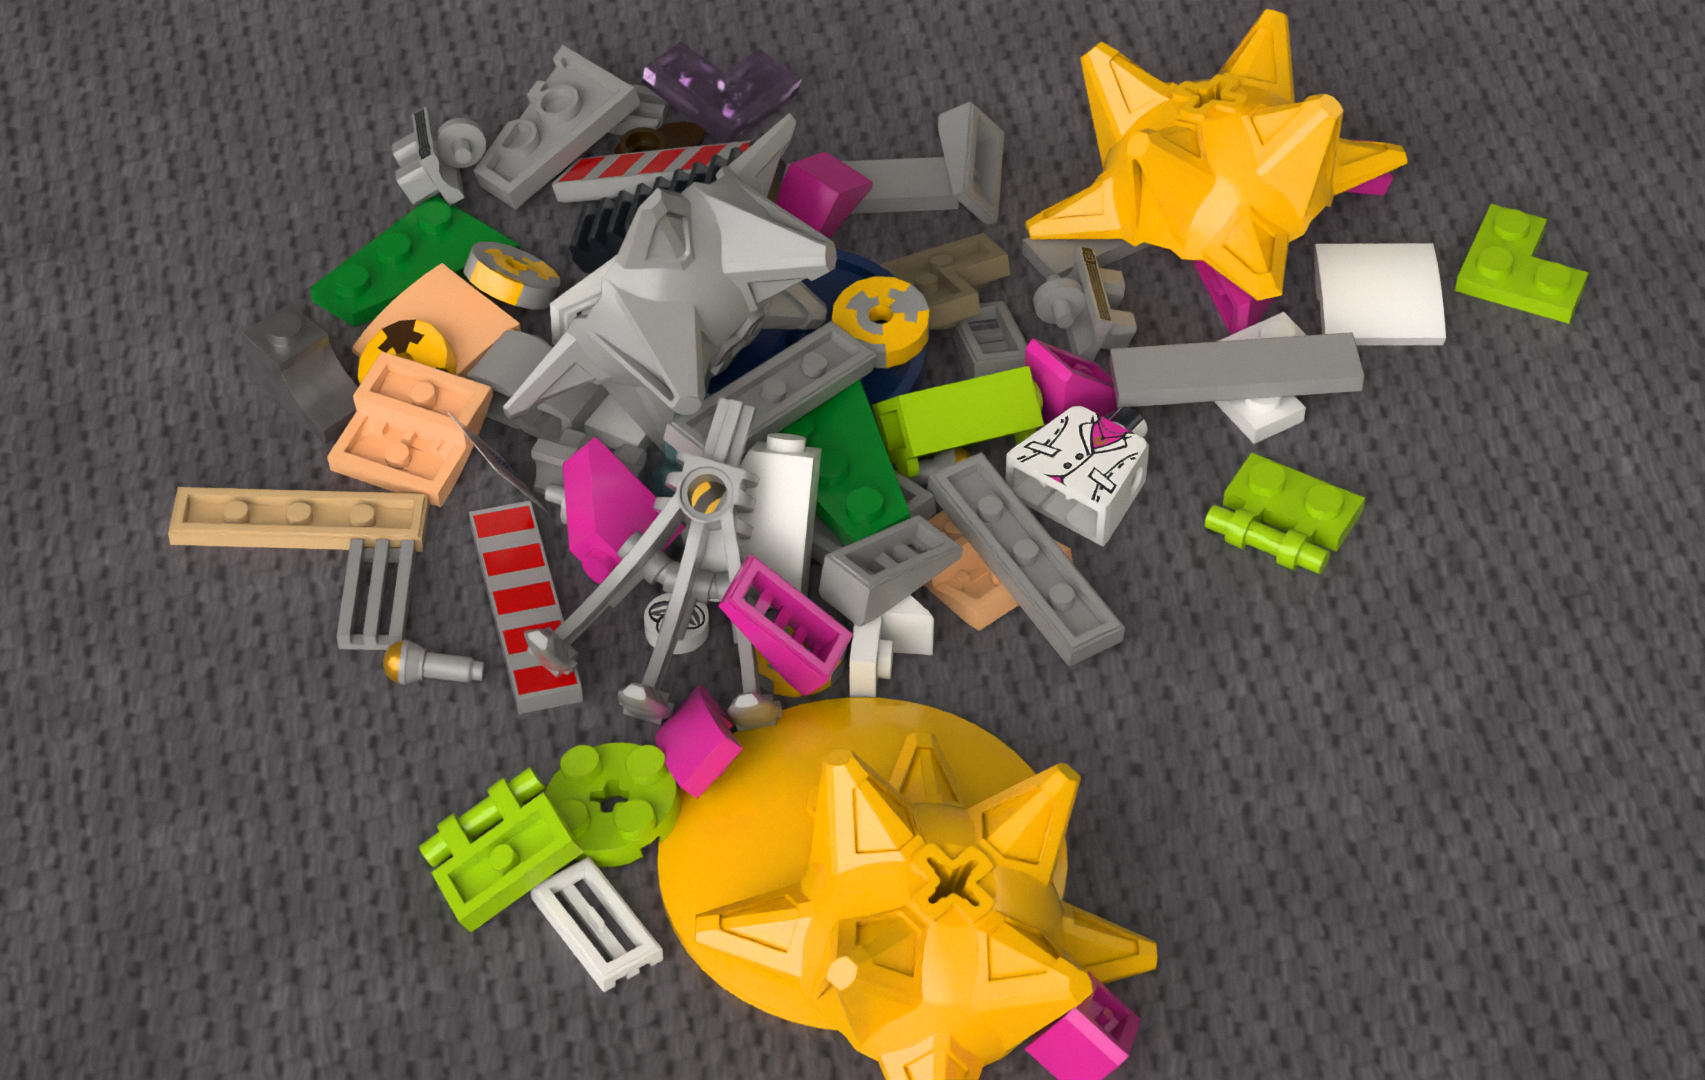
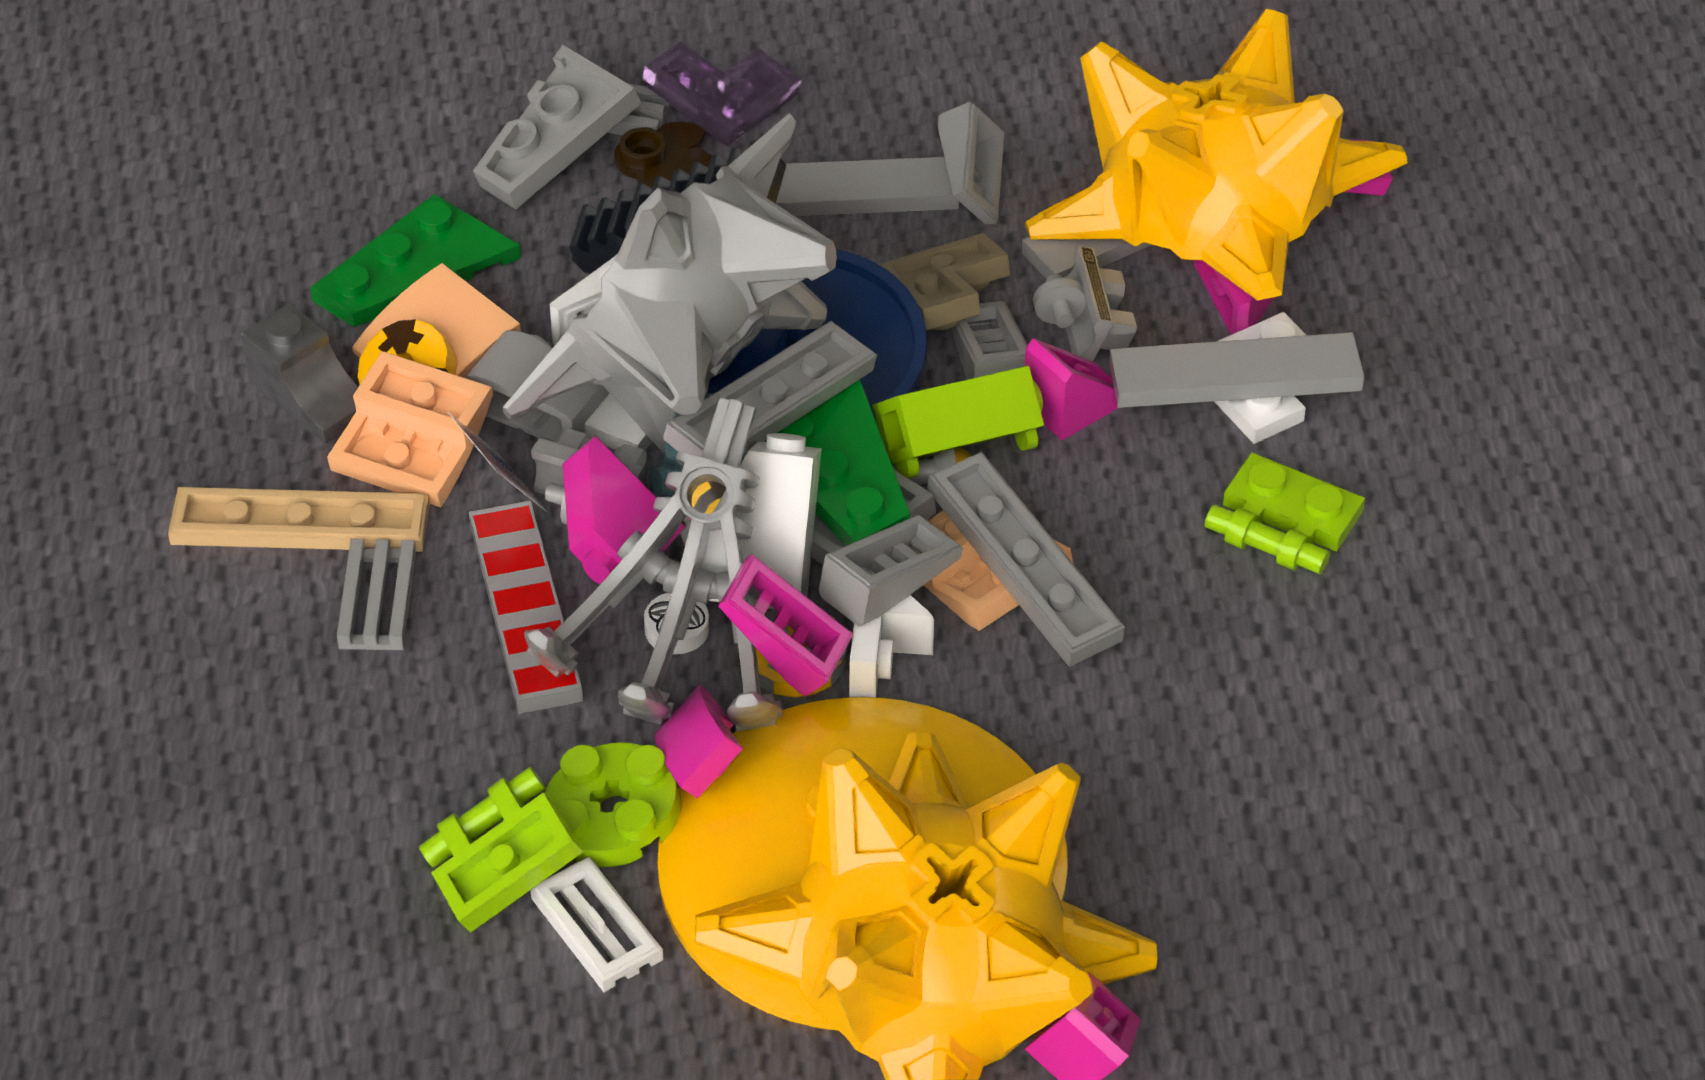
(409, 662): light grey piece -> none
(433, 160): light grey hips -> none
(511, 275): piece -> none
(608, 174): light grey tile -> none
(822, 191): dark pink slope -> none
(890, 301): yellow piece -> none
(1082, 469): white torso -> none
(1380, 292): white slope -> none
(1506, 272): lime plate -> none

